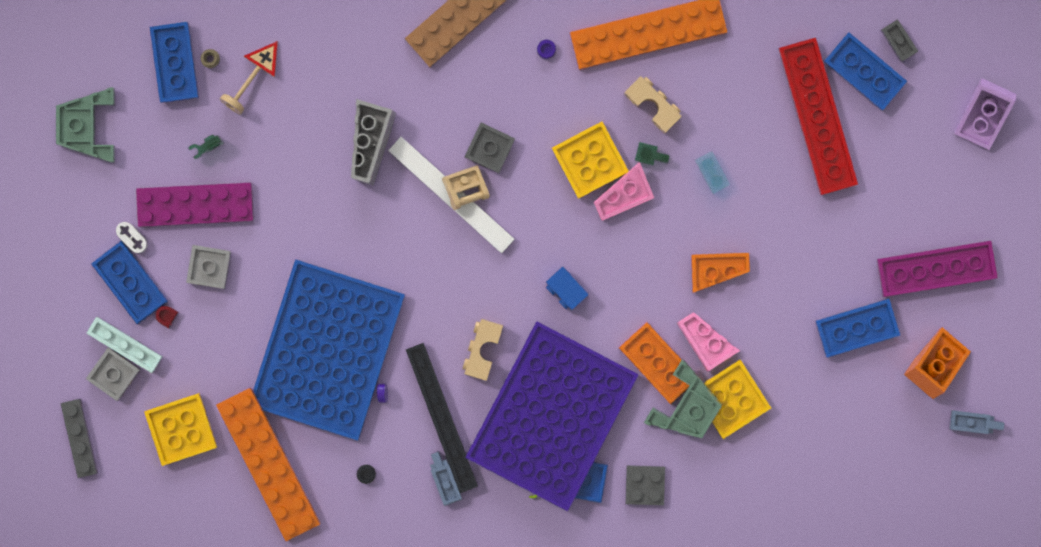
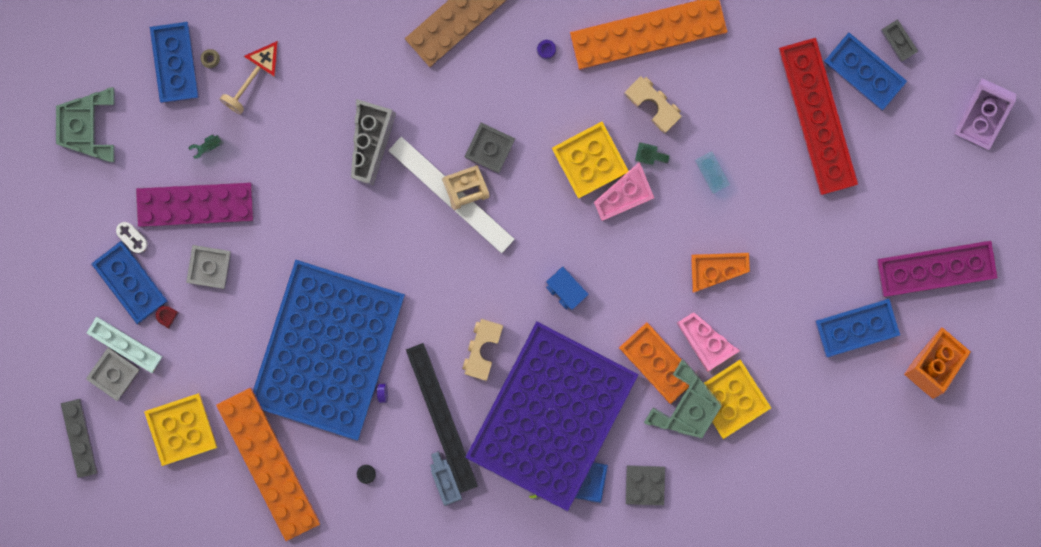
(974, 422): sand blue hinge -> none

